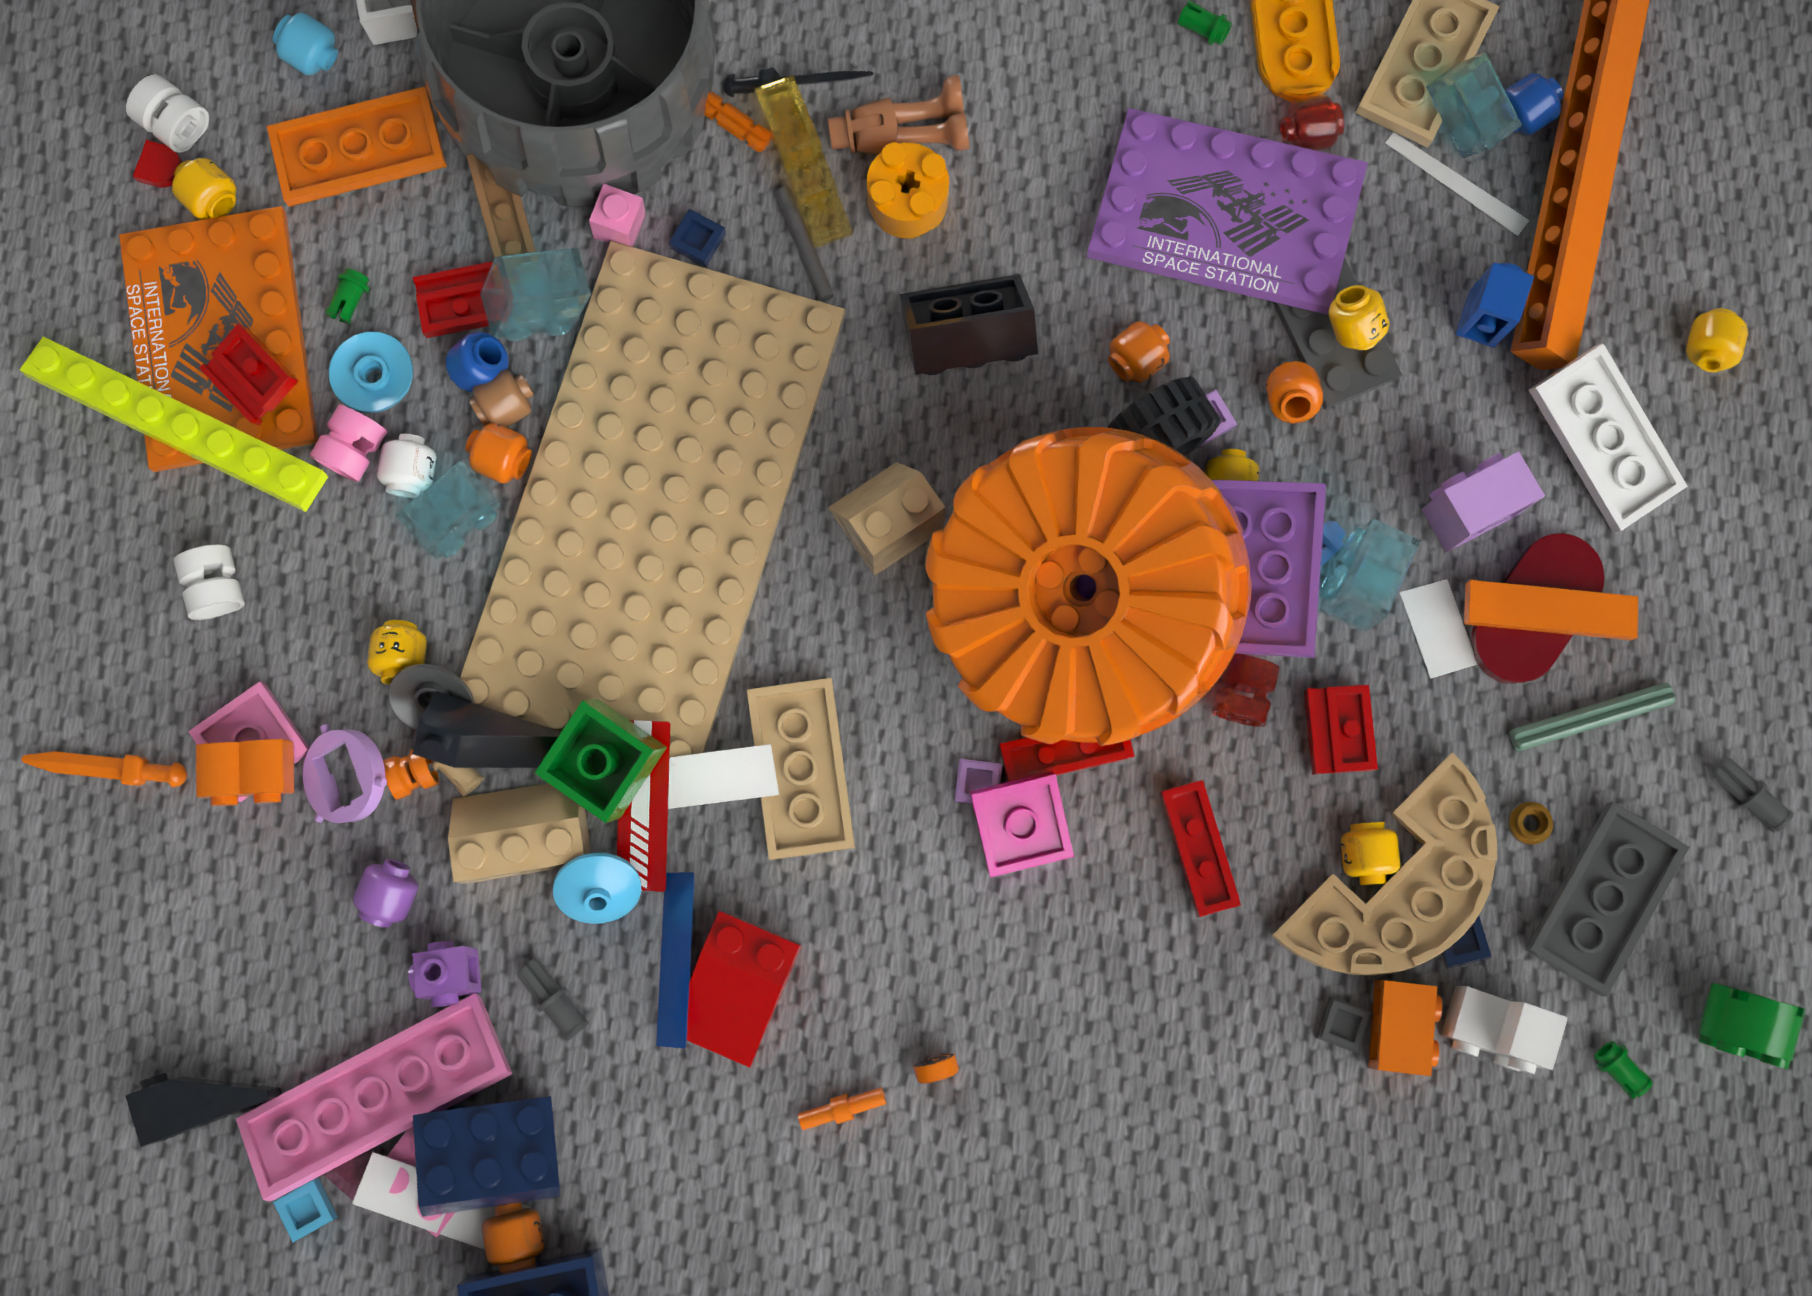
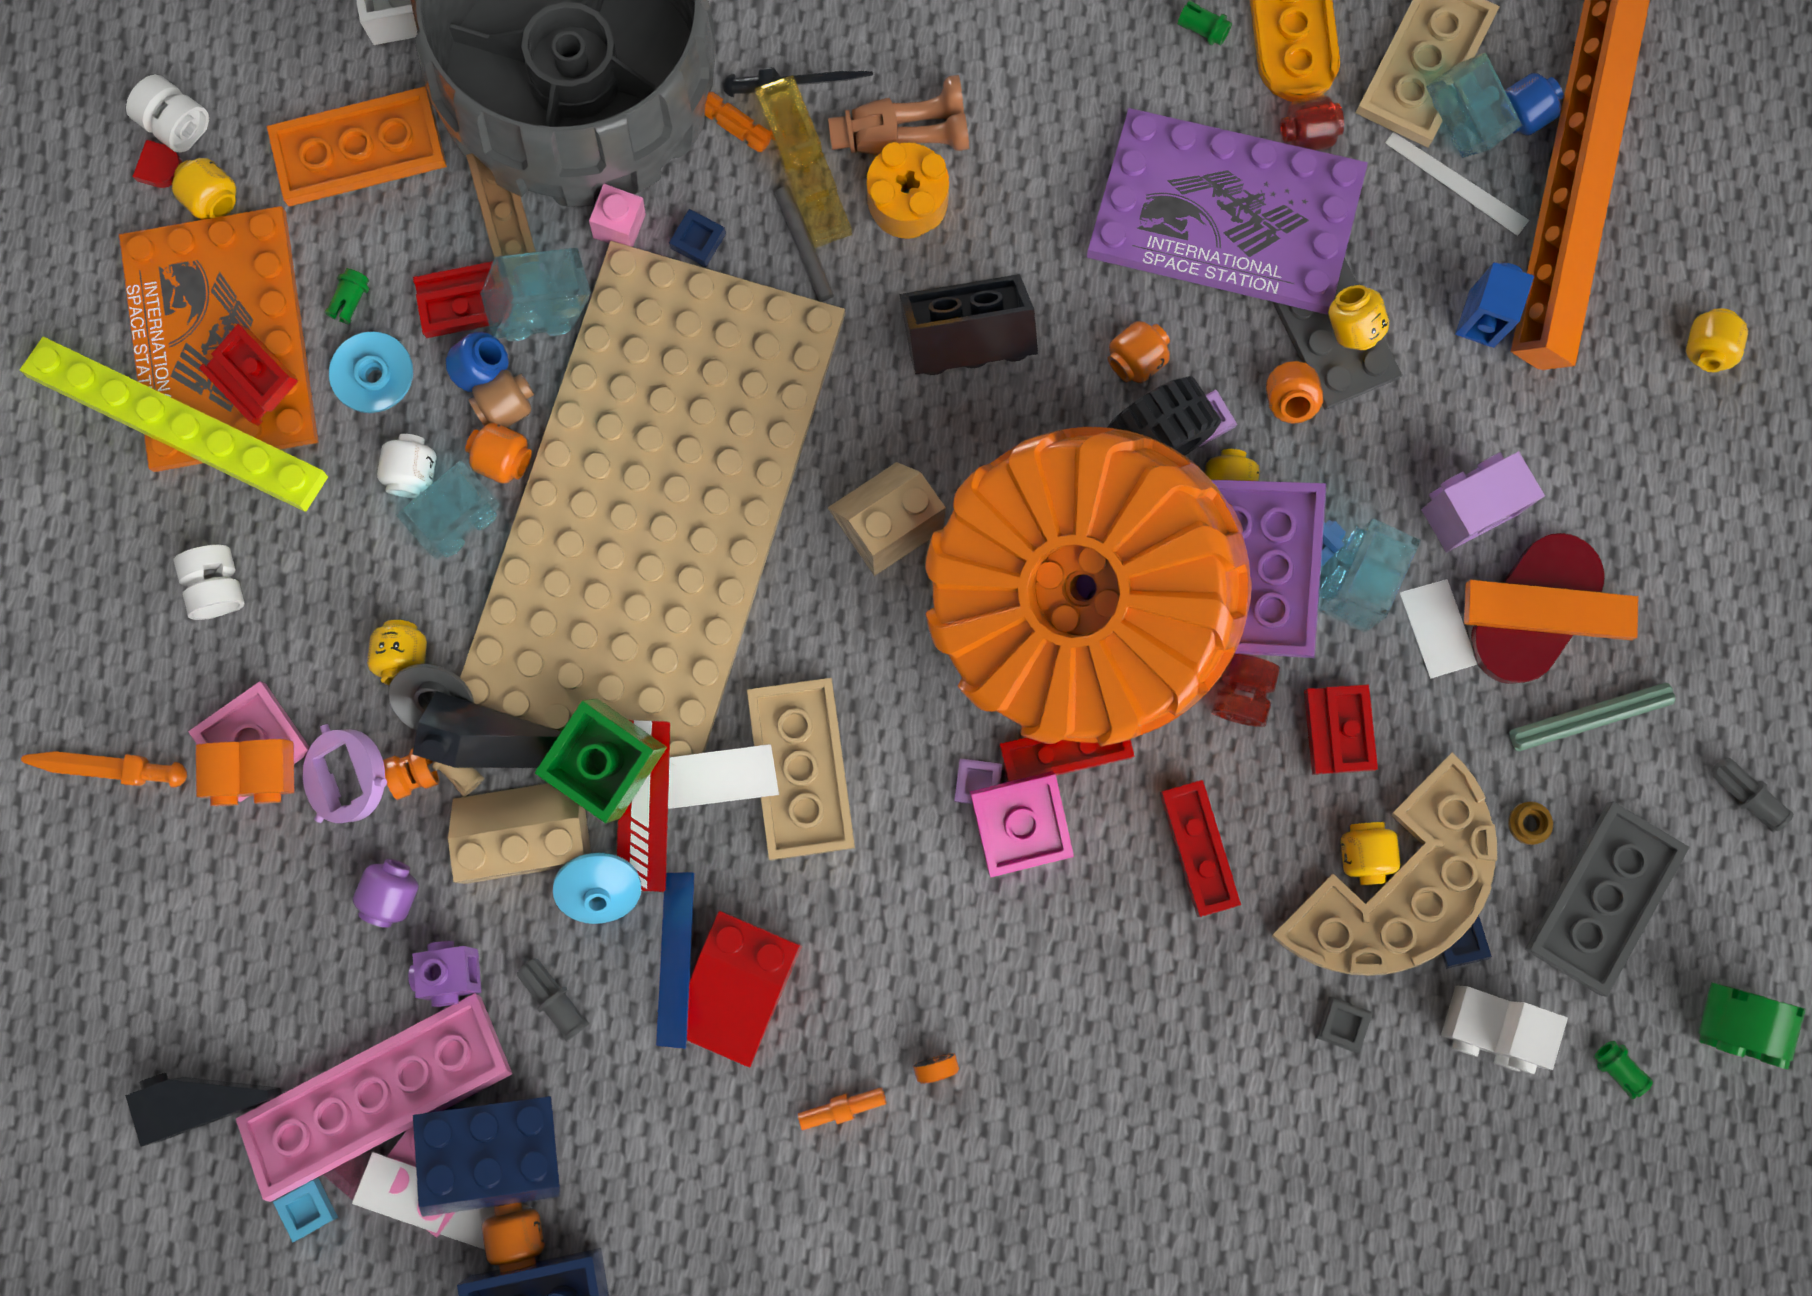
(305, 43): medium azure head -> none
(348, 443): bright pink wheel -> none
(1404, 1027): orange brick -> none
(1608, 438): white plate -> none

